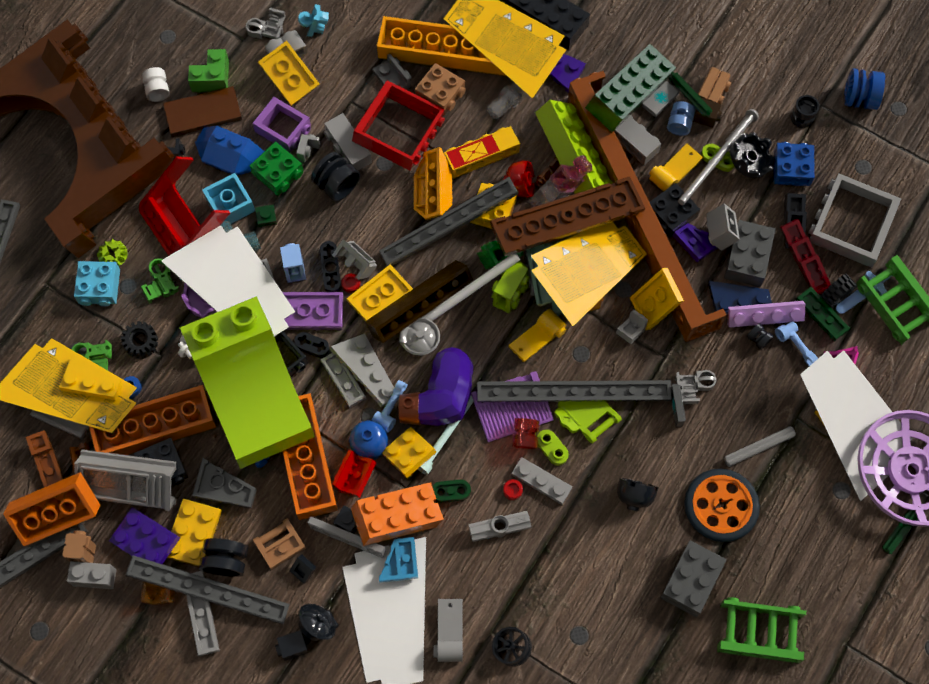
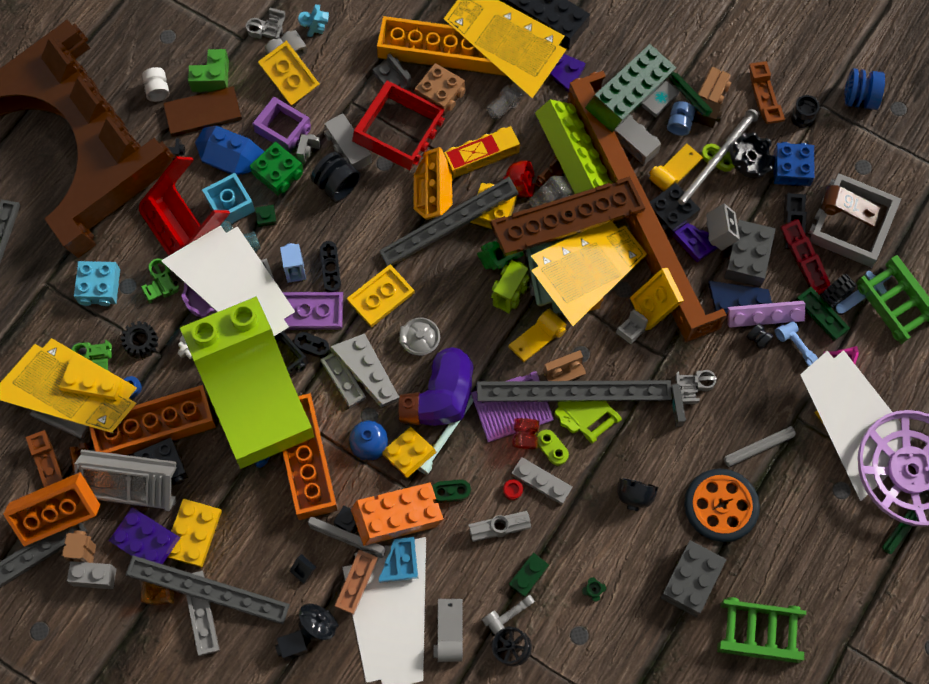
(120, 254): lime gear -> none
(222, 487): dark grey wing -> none
(223, 557): black wheel -> none
(281, 549): medium nougat plate -> none
(350, 283): red tile -> none
(353, 474): red bracket -> none
(356, 256): light grey window -> none
(356, 582): none -> nougat plate
(384, 418): light blue brick -> none
(419, 301): dark brown brick -> none
(472, 287): white piece -> none
(496, 623): none -> light grey brick
(529, 575): none -> dark green plate
(565, 368): none -> medium nougat bracket
(568, 178): clear pink brick -> none
(593, 583): none -> dark green plate
(764, 93): none -> dark orange slope
(841, 200): none -> door

